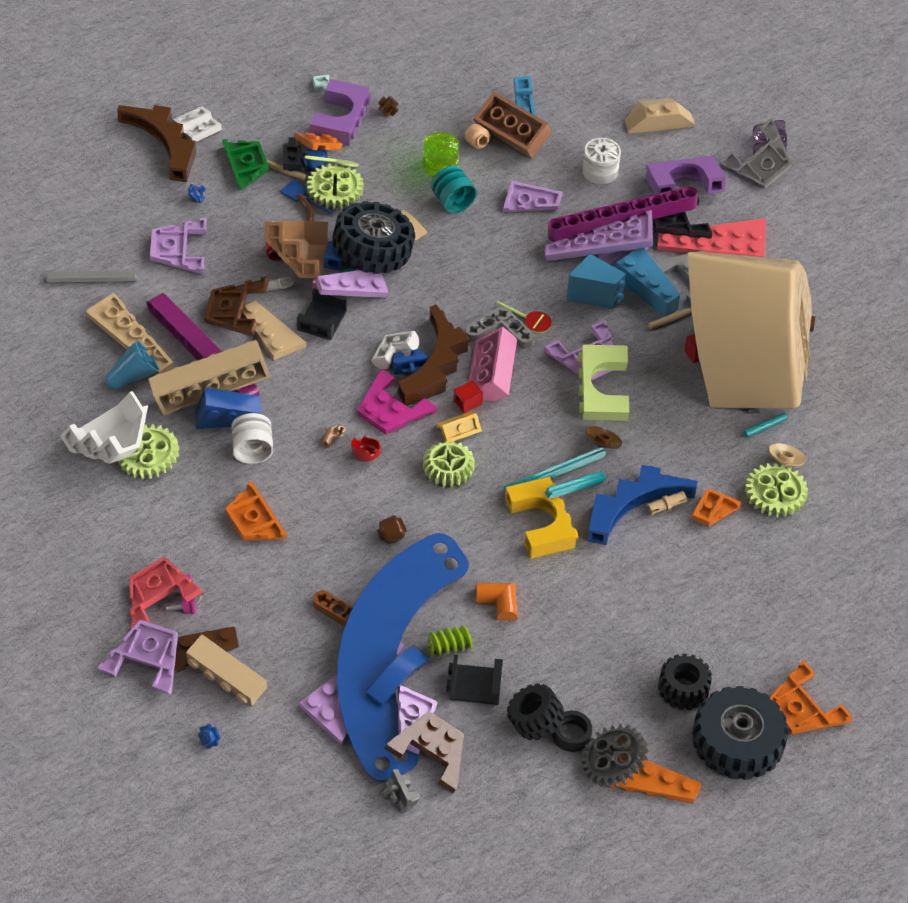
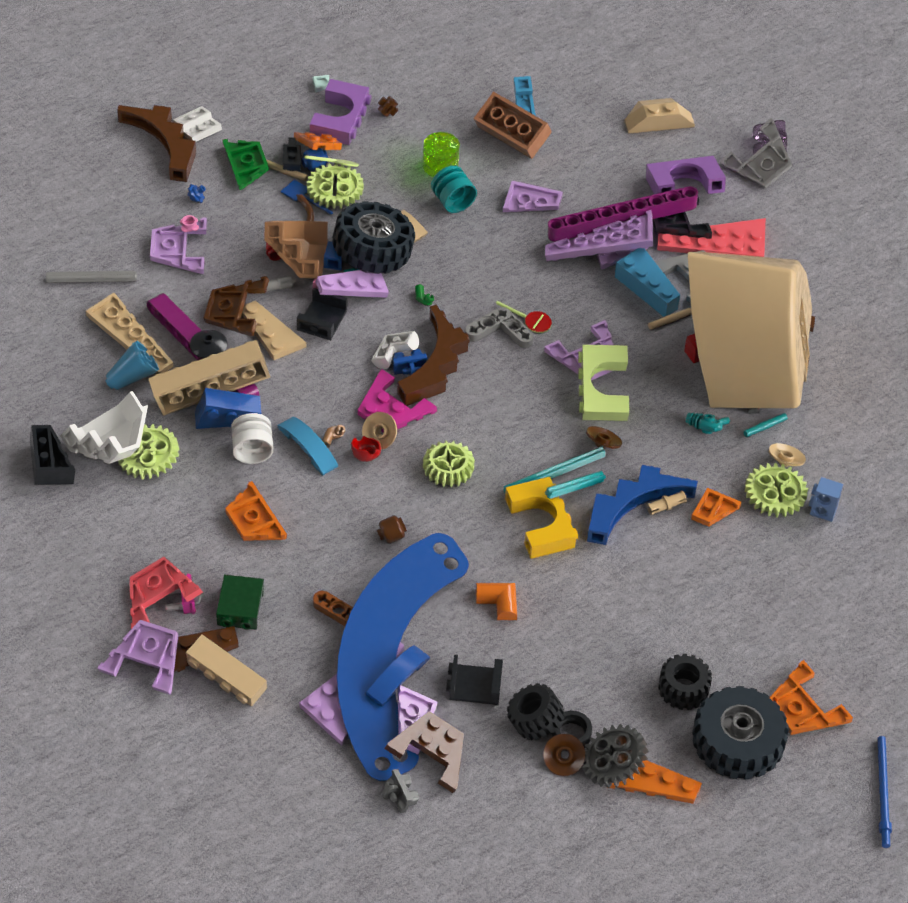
(48, 458): none -> black wedge
(189, 223): none -> bright pink plate
(208, 343): none -> black dish
(209, 736): blue plant -> none
(240, 602): none -> dark green panel
(310, 443): none -> dark azure slope
(375, 423): none -> tan dish
(421, 297): none -> green arm
(449, 639): lime piece -> none
(459, 426): yellow panel -> none
(468, 396): red panel -> none
(477, 136): light nougat head -> none
(493, 363): bright pink slope -> none
(558, 764): none -> reddish brown dish
(596, 283): dark azure slope -> none
(601, 161): white wheel -> none
(707, 422): none -> teal piece
(826, 499): none -> medium blue brick
(885, 825): none -> blue bar

